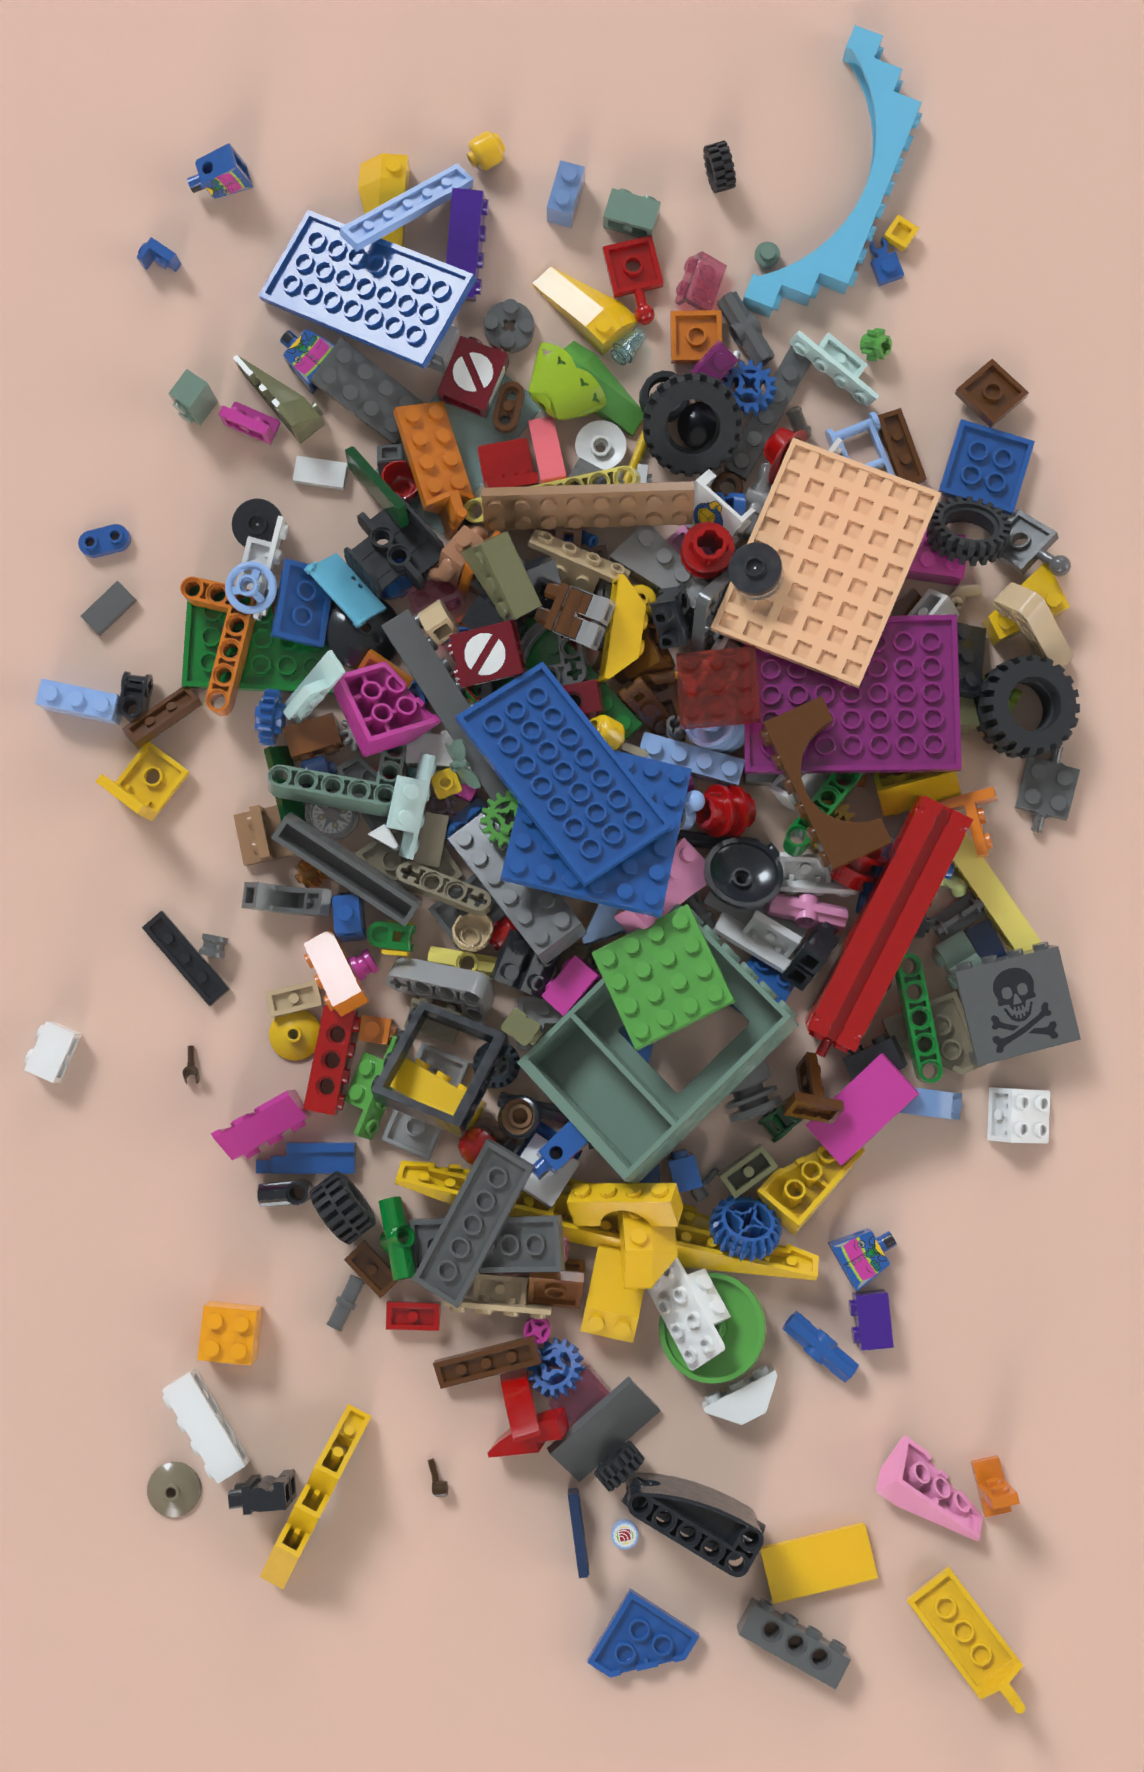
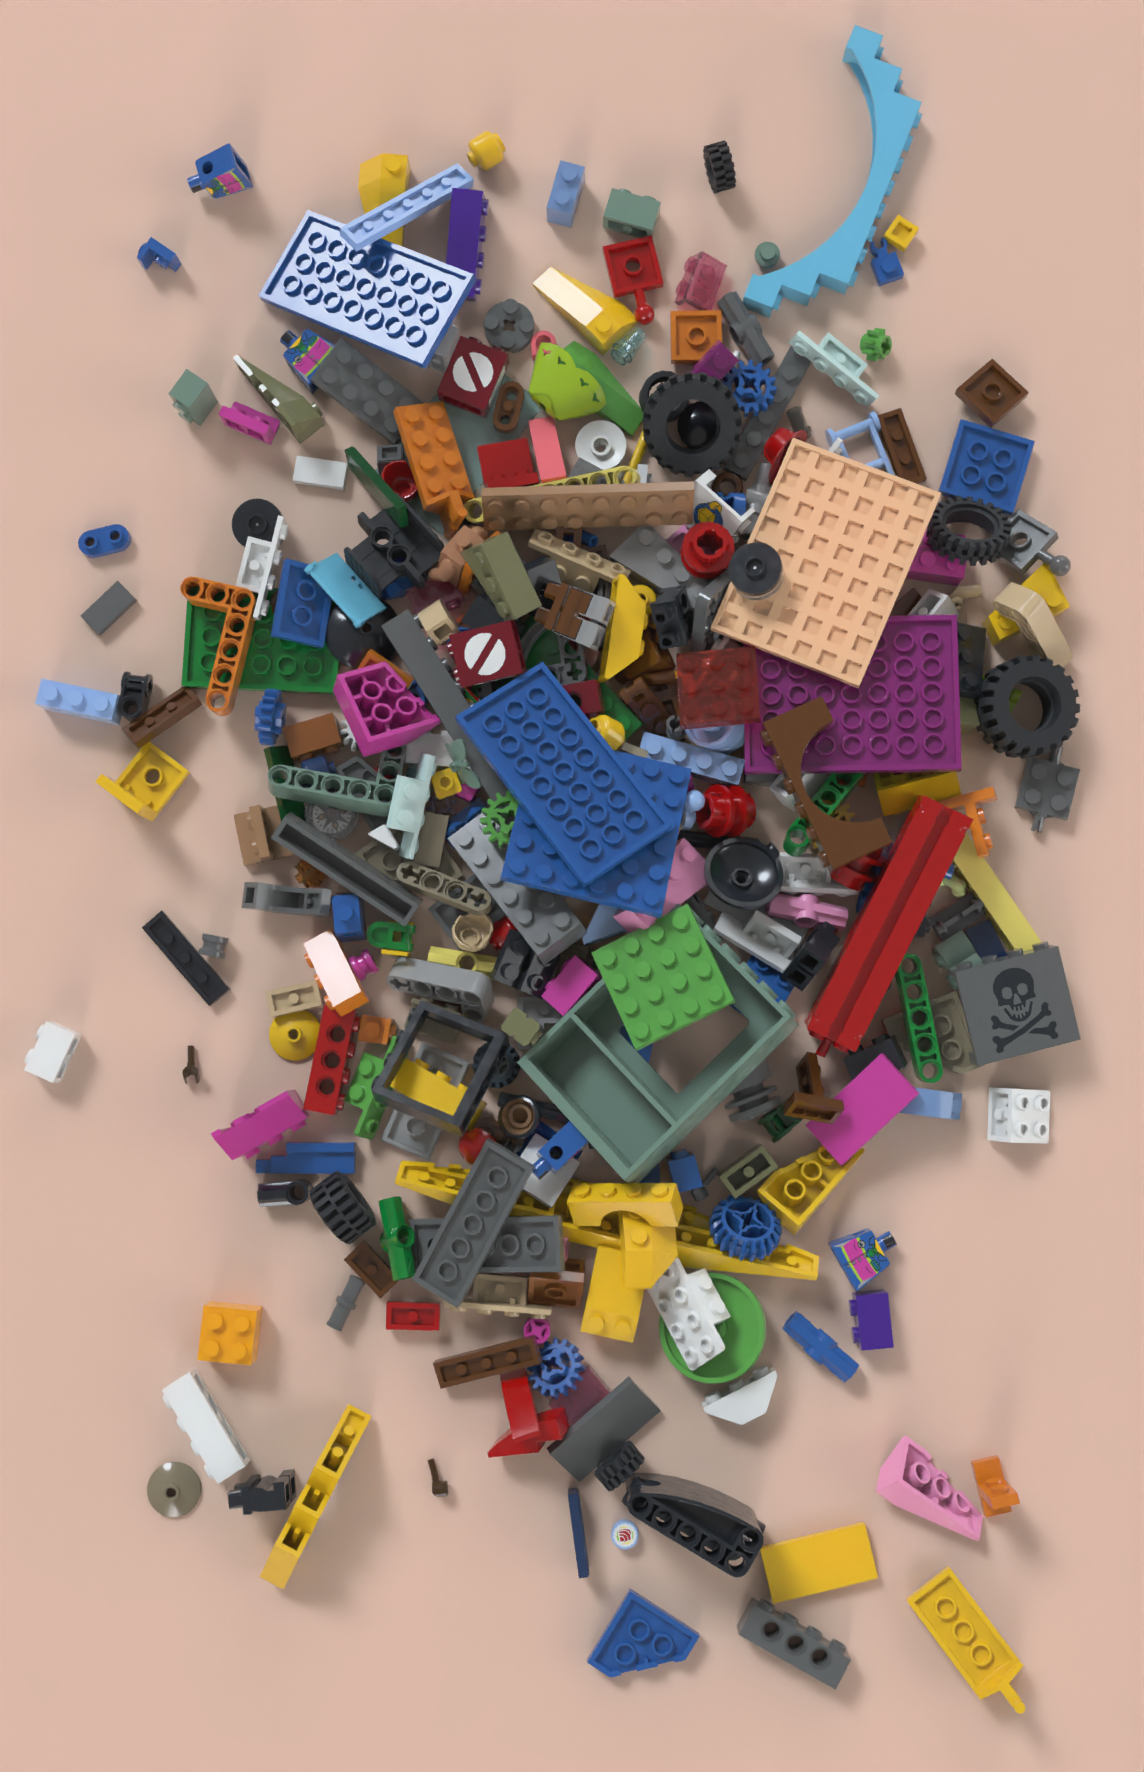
(242, 583): light blue piece -> none
(314, 687): light aqua bracket -> none
(538, 338): none -> coral tile

